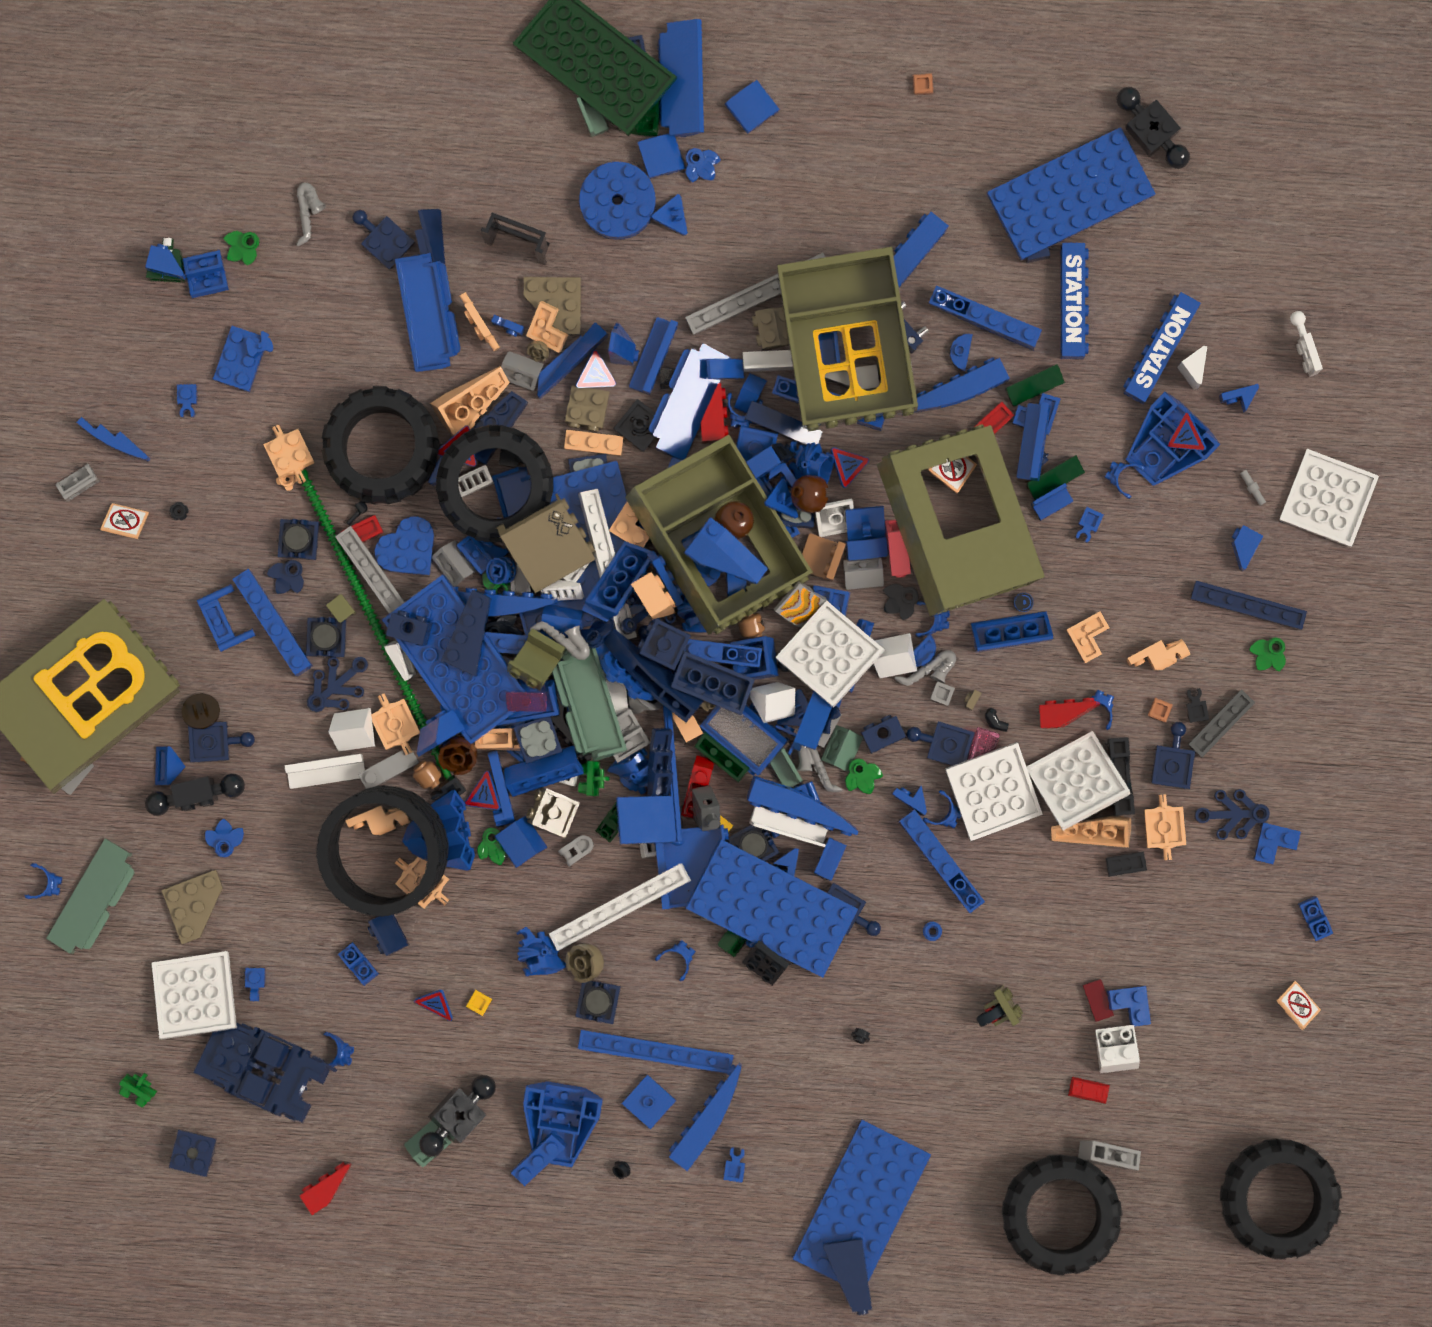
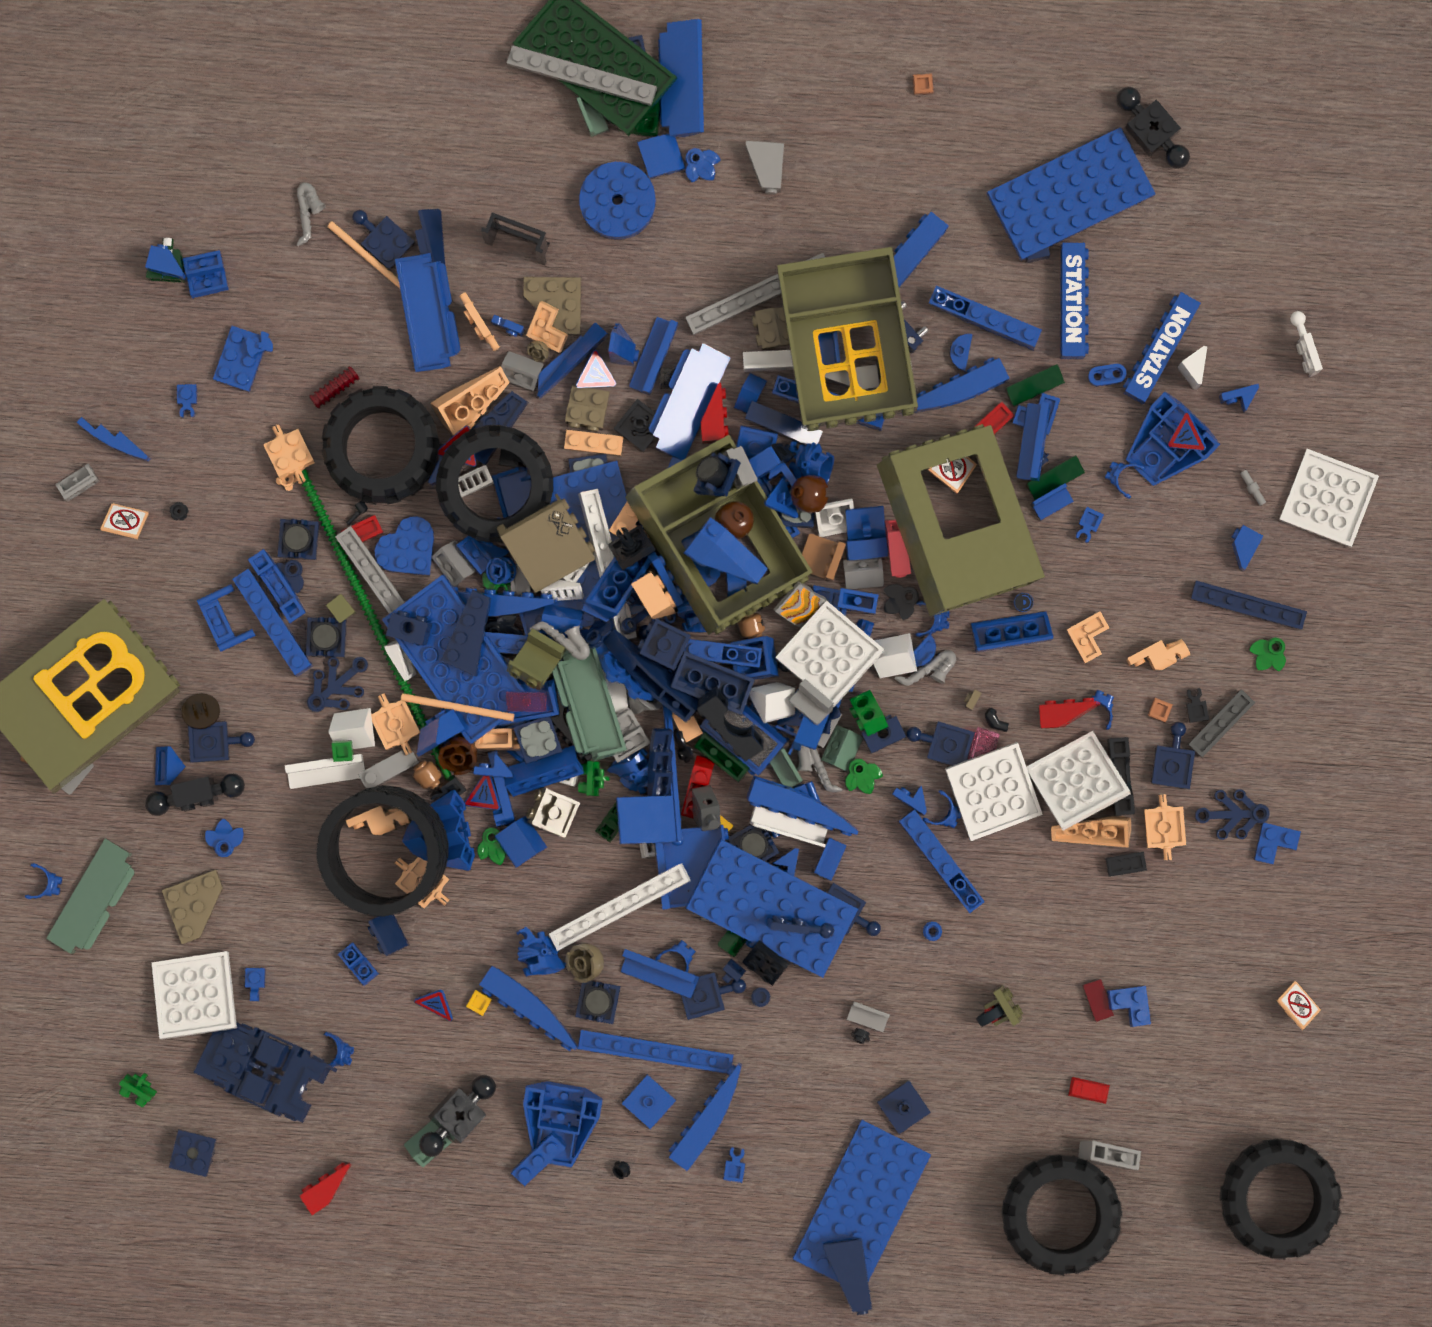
(239, 247): green plate -> none
(278, 585): none -> blue slope
(334, 387): none -> dark red piece
(342, 751): none -> green tile
(364, 253): none -> light nougat piece
(457, 707): none -> light nougat piece
(499, 770): none -> blue slope
(525, 1004): none -> blue slope
(581, 75): none -> light grey plate
(583, 846): light grey plate -> none
(631, 546): none -> black plate
(659, 973): none -> blue panel
(672, 215): blue piece -> none
(685, 751): none -> black plate
(708, 997): none -> dark blue plate
(716, 475): none -> piece
(725, 369): blue slope -> none
(733, 971): none -> dark blue tile
(737, 420): blue helmet -> none
(745, 473): none -> light grey panel
(745, 741): none -> black arch
(752, 106): blue slope -> none
(760, 997): none -> dark blue plate
(767, 164): none -> light grey slope
(797, 925): none -> dark blue plate
(811, 702): none -> light grey panel
(848, 465): piece -> none
(858, 601): none -> blue slope
(868, 713): none -> green brick
(868, 1016): none -> light grey panel
(903, 1107): none -> dark blue tile
(942, 693): light grey plate -> none
(1106, 374): none -> blue plate
(1117, 1049): white slope -> none
(1315, 918): blue slope -> none

